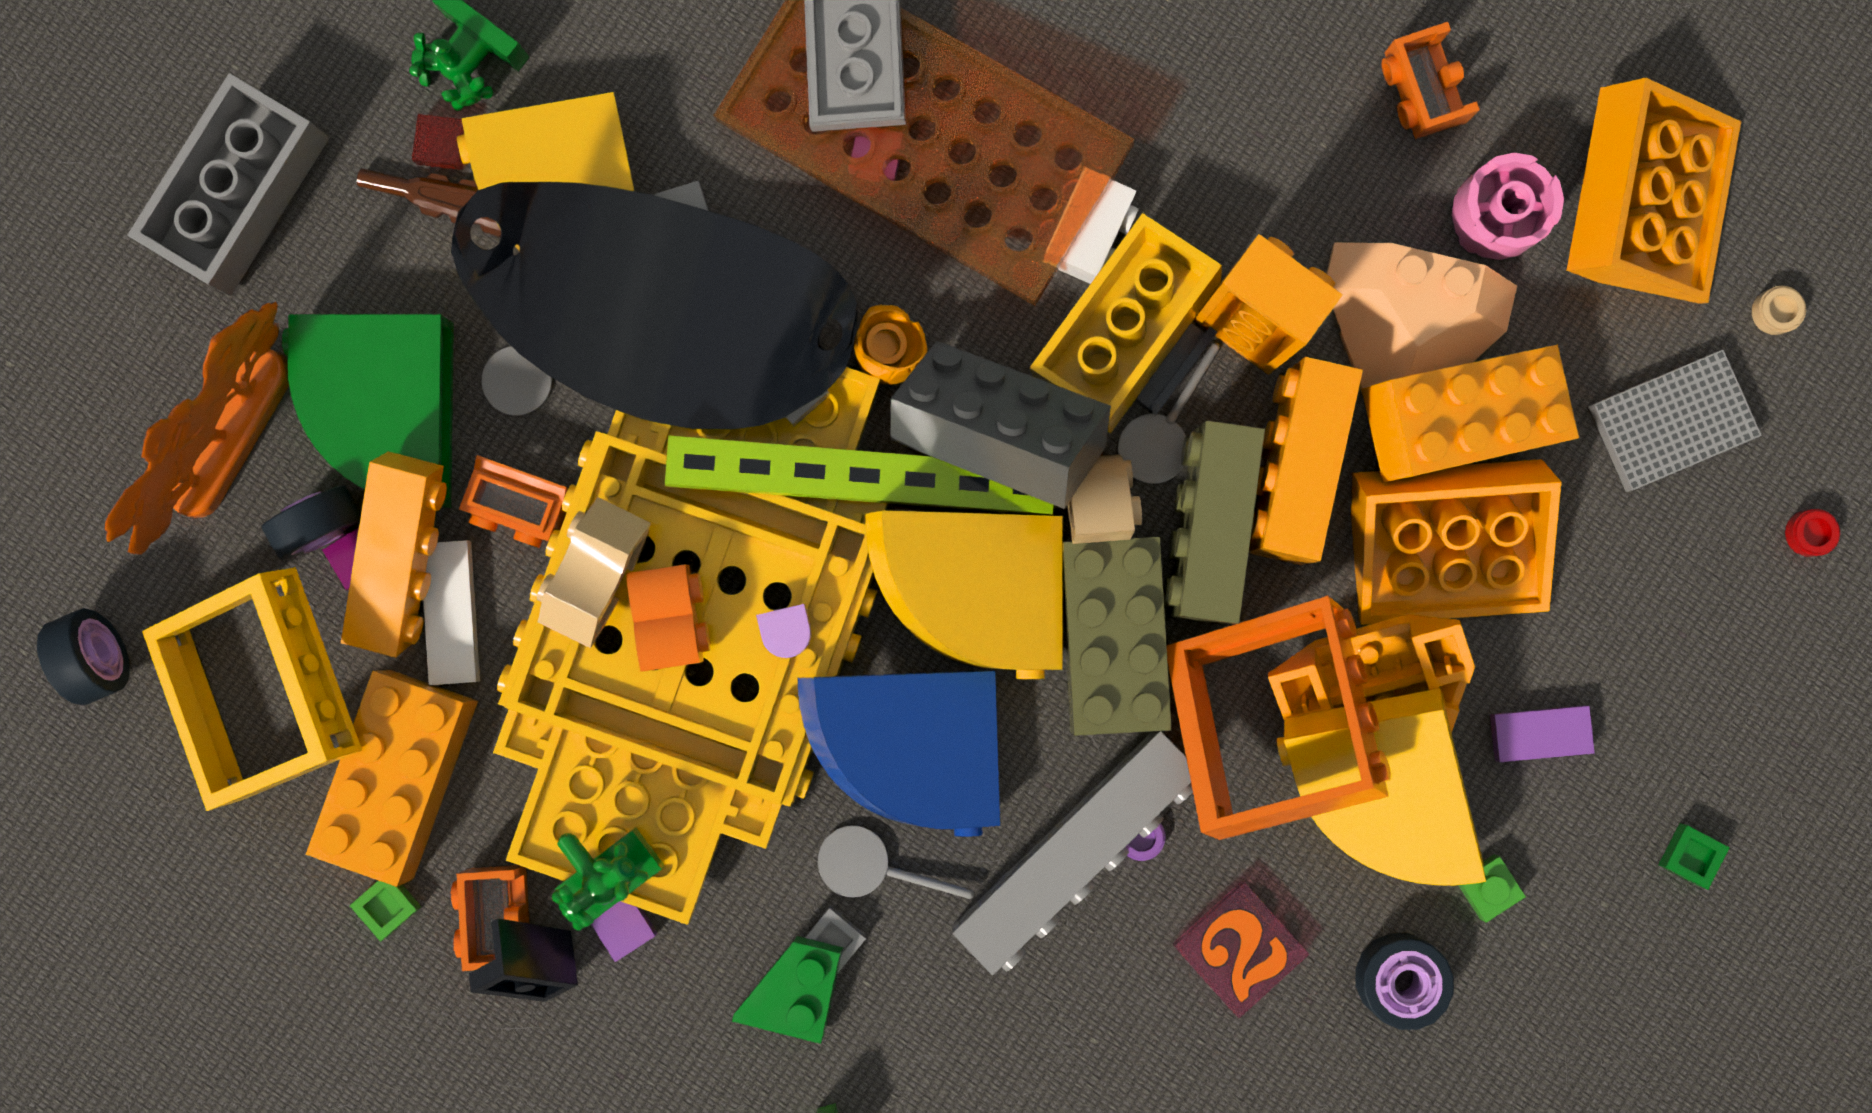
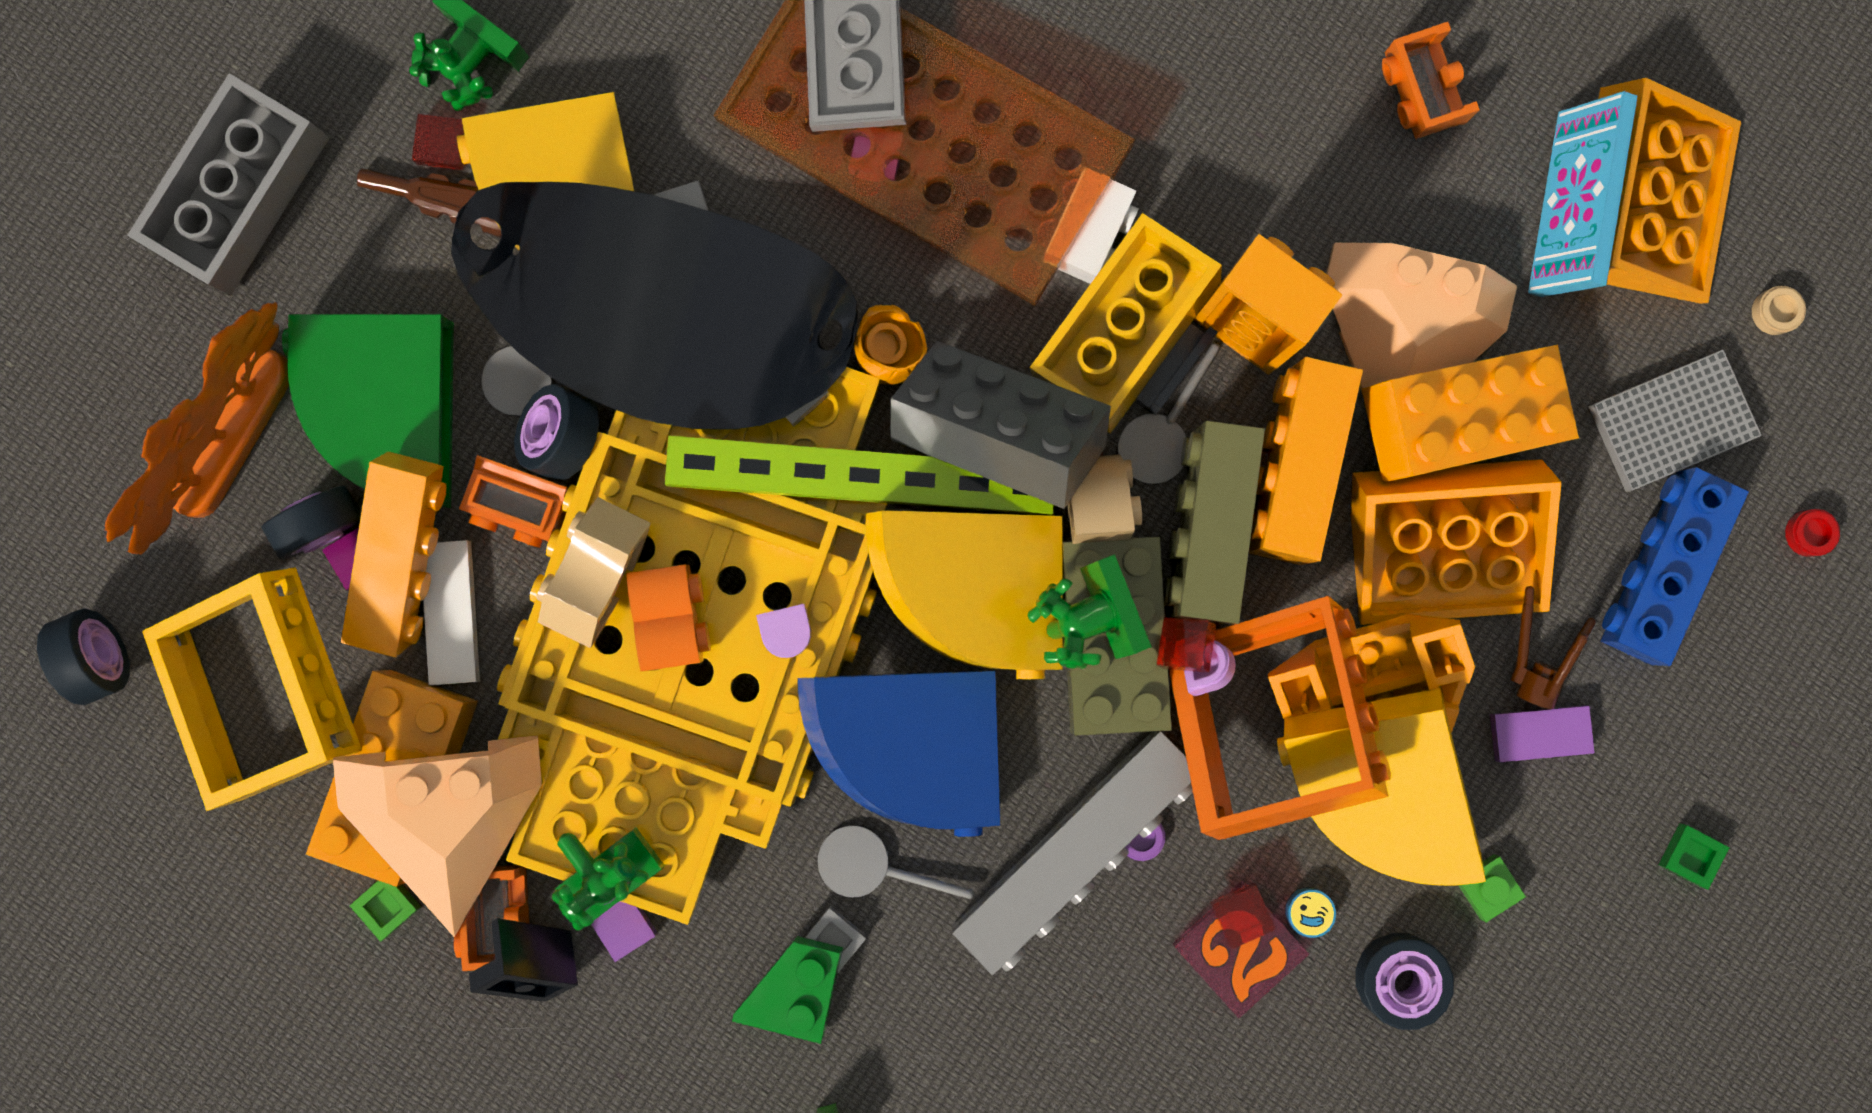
(441, 816): none -> light nougat wedge
(556, 432): none -> black wheel
(1105, 611): none -> green piece
(1186, 644): none -> clear red tile
(1221, 672): none -> lavender tile
(1242, 915): none -> clear red tile
(1310, 912): none -> tile
(1510, 183): bright pink brick -> none
(1543, 682): none -> reddish brown plant
(1583, 195): none -> medium azure tile
(1673, 566): none -> blue brick

